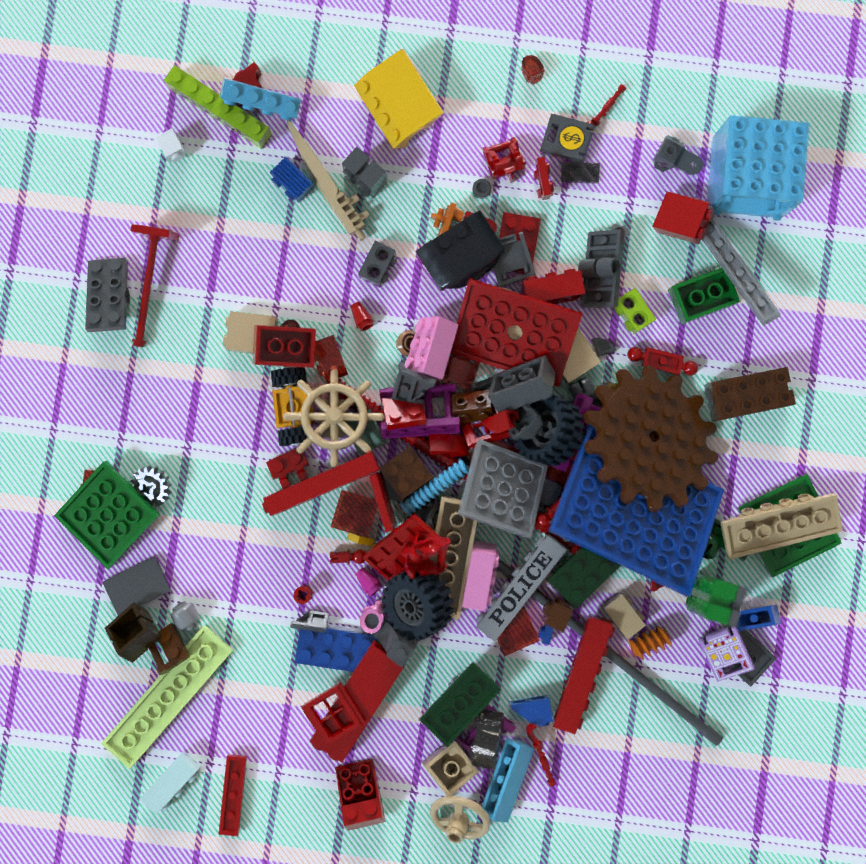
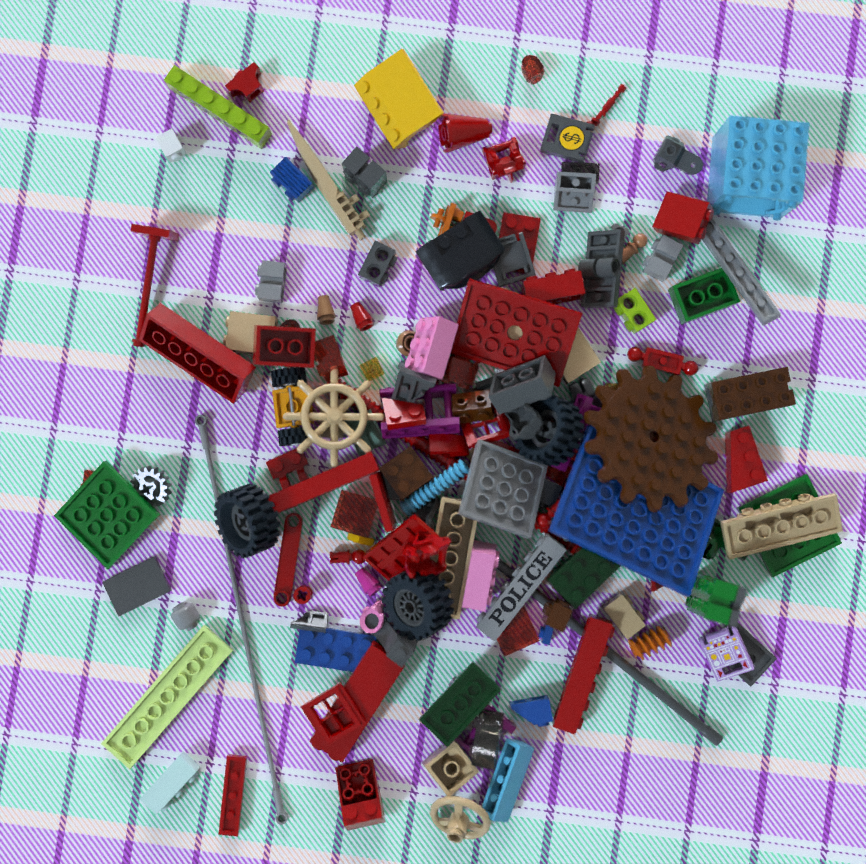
(107, 295): dark grey plate -> none
(132, 632): dark brown piece -> none
(173, 648): reddish brown plate -> none
(196, 353): none -> red brick
(247, 520): none -> black wheel
(260, 98): medium azure brick -> none
(271, 281): none -> light grey brick
(276, 791): none -> light grey piece
(288, 559): none -> red piece
(325, 311): none -> medium nougat cone
(372, 369): none -> clear yellow tile
(462, 131): none -> red cone
(481, 188): dark grey tile -> none
(501, 421): red brick -> none
(542, 175): red plate -> none
(543, 759): red piece -> none
(574, 192): none -> light grey brick
(603, 346): dark grey tile -> none
(639, 241): none -> nougat pin
(662, 258): none -> light grey brick
(742, 460): none -> red wedge
(758, 617): blue slope -> none

